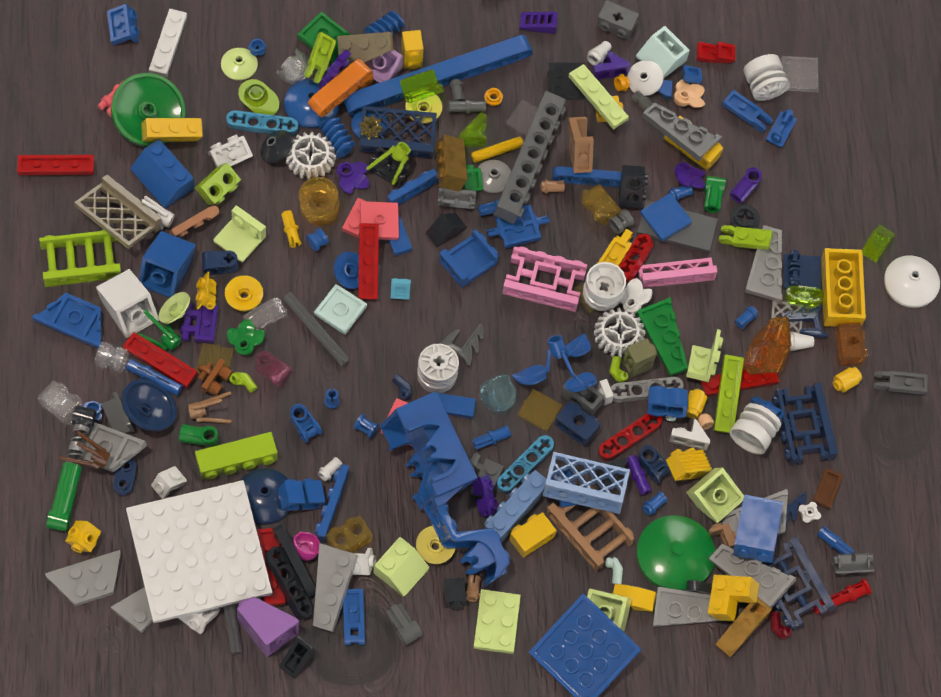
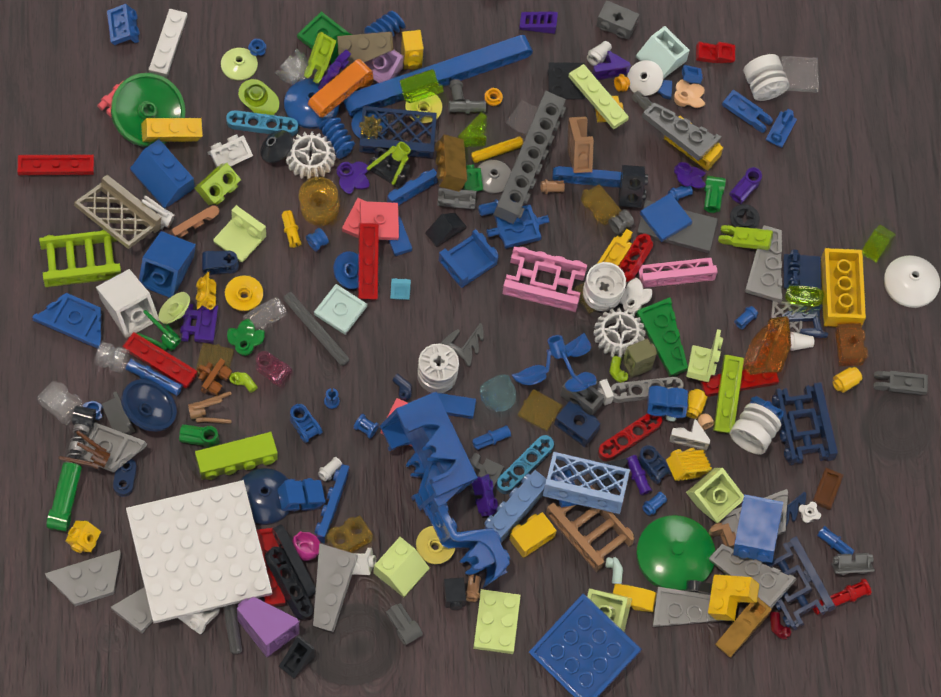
(168, 481): white bracket -> none
(354, 616): blue plate -> none

